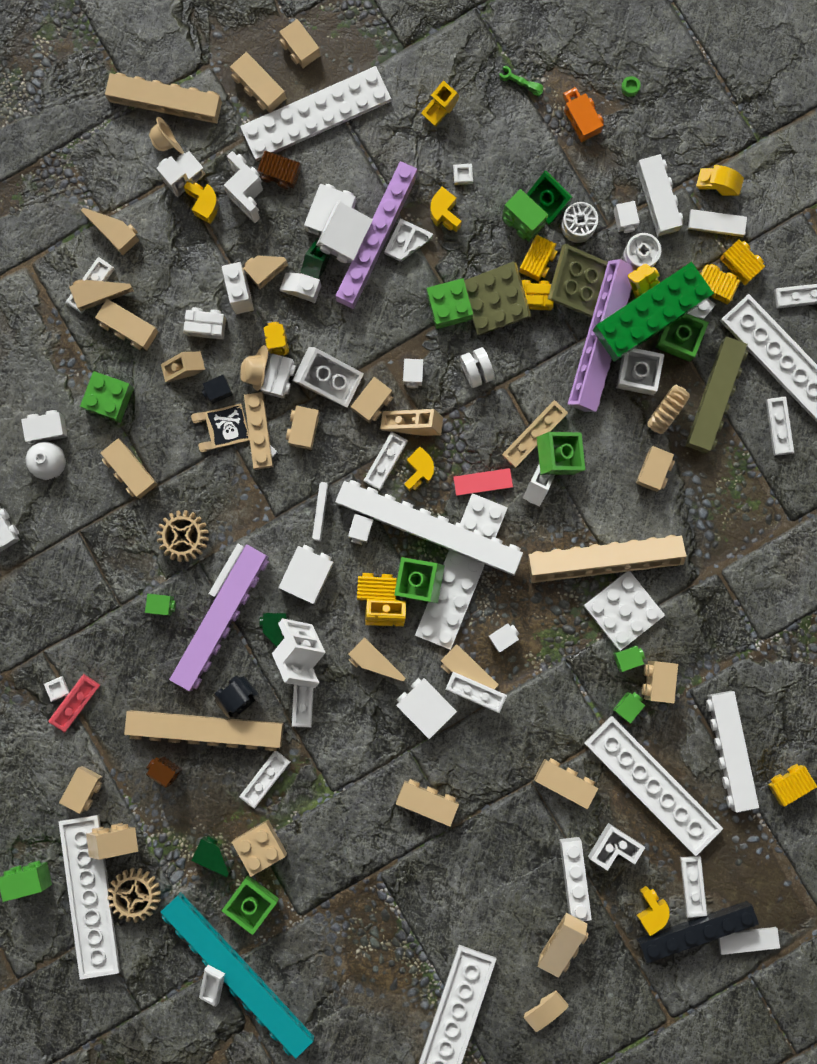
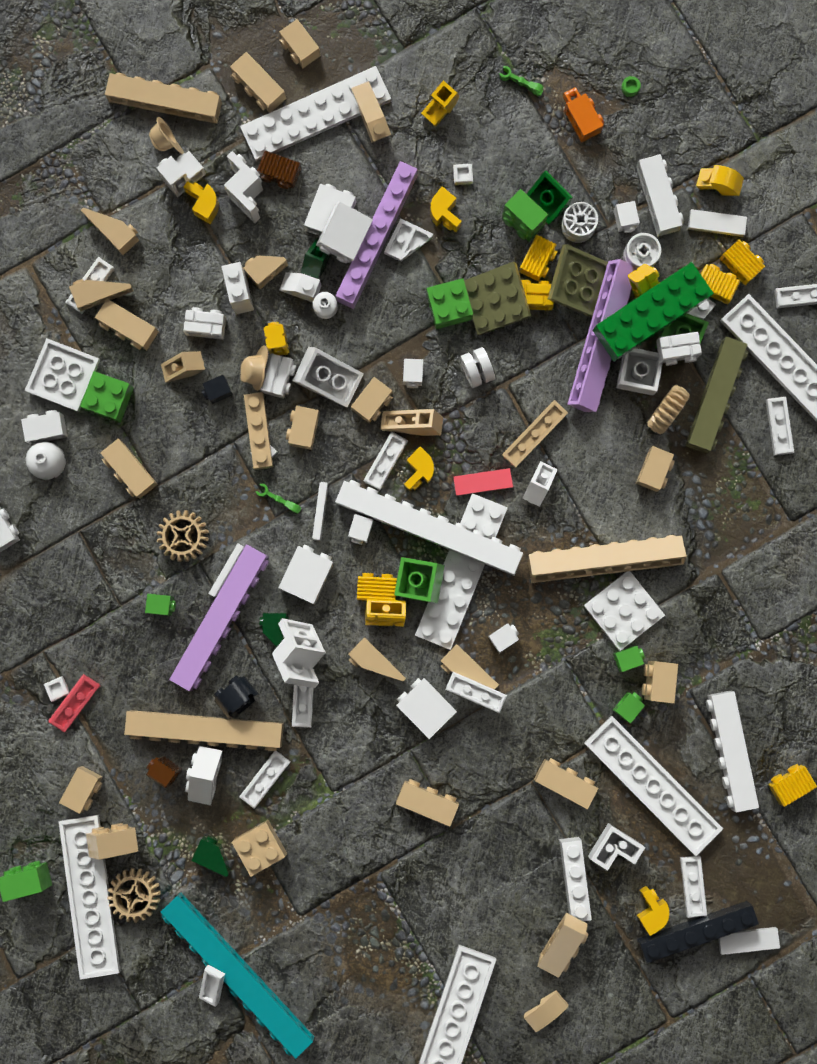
(62, 374): none -> white plate
(203, 775): none -> white brick
(225, 427): flag -> none
(250, 904): bright green brick -> none
(290, 505): none -> bright green piece
(326, 311): none -> white head
(371, 112): none -> tan slope
(560, 453): bright green brick -> none
(678, 348): none -> white brick

